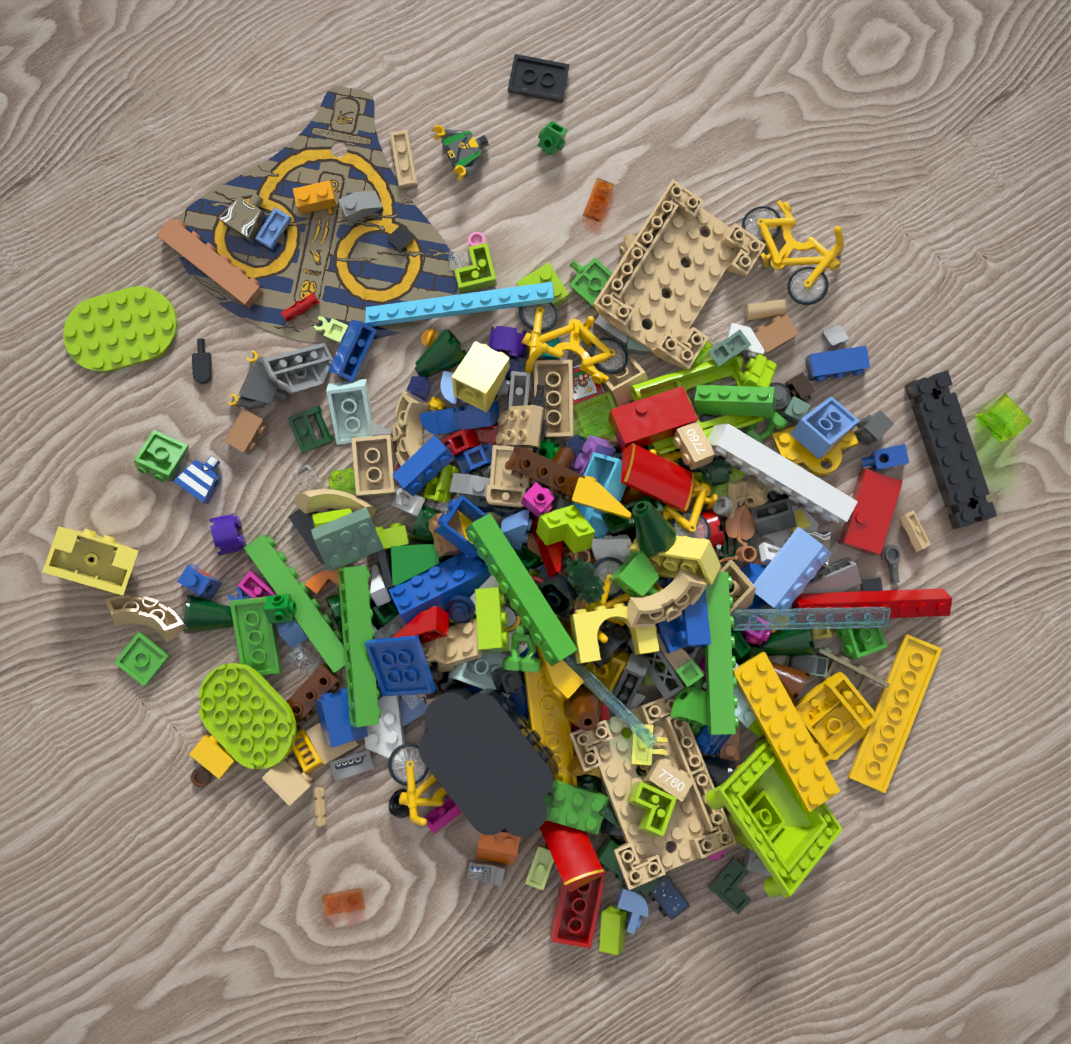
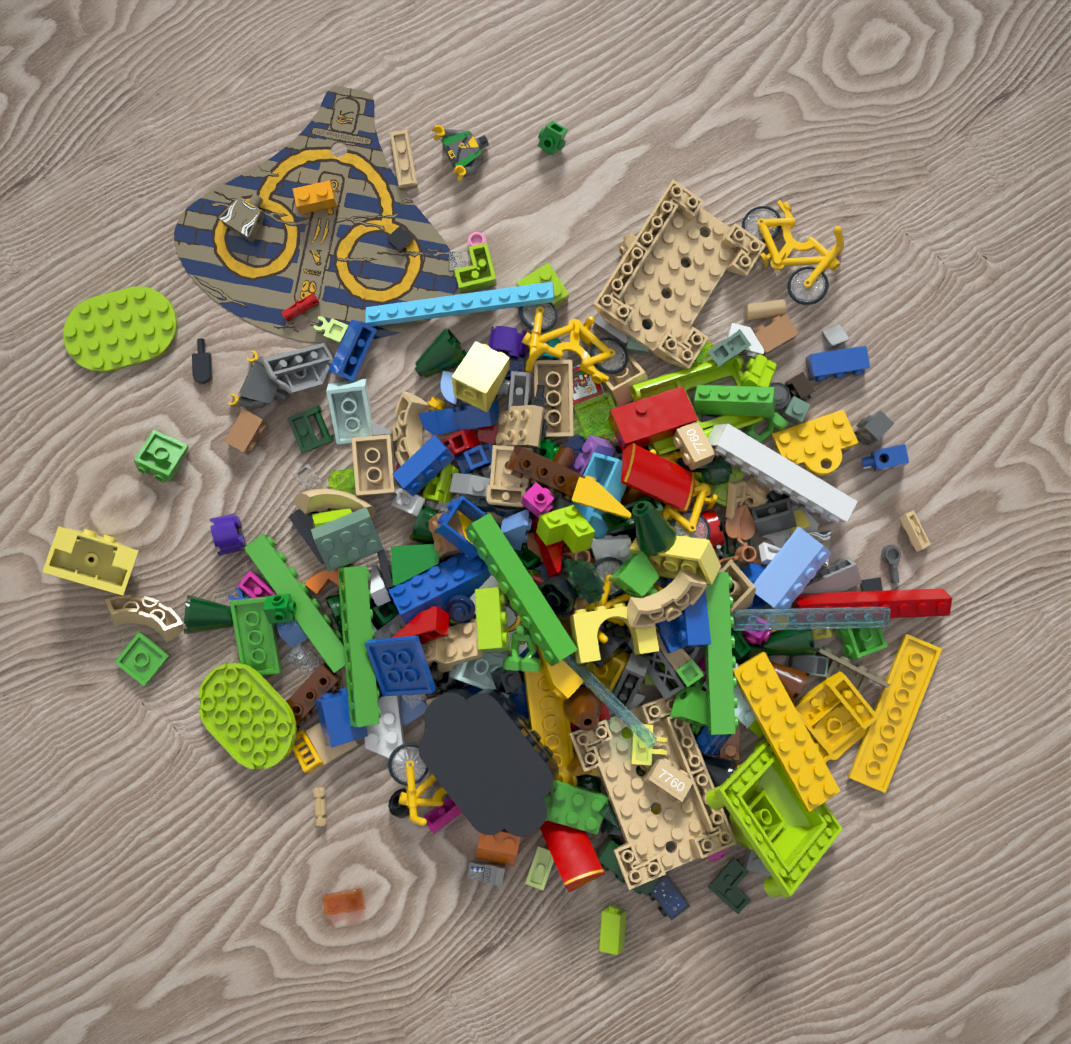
(198, 581): blue torso -> none
(200, 479): blue torso -> none
(201, 777): reddish brown tile -> none
(209, 262): nougat brick -> none
(213, 756): yellow brick -> none
(273, 228): medium blue plate -> none
(288, 780): tan slope -> none
(351, 765): light grey slope -> none
(360, 205): light grey slope -> none
(393, 536): lime brick -> none
(420, 387): clear blue brick -> none
(429, 336): light orange tile -> none
(538, 78): black plate -> none
(577, 913): red brick -> none
(589, 280): bright green plate -> none
(598, 199): clear orange slope -> none
(635, 904): light blue brick -> none
(656, 807): lime brick -> none
(723, 506): light grey tile -> none
(824, 427): medium blue slope -> none
(872, 514): red brick -> none
(950, 450): black brick -> none
(1003, 418): clear neon green brick -> none

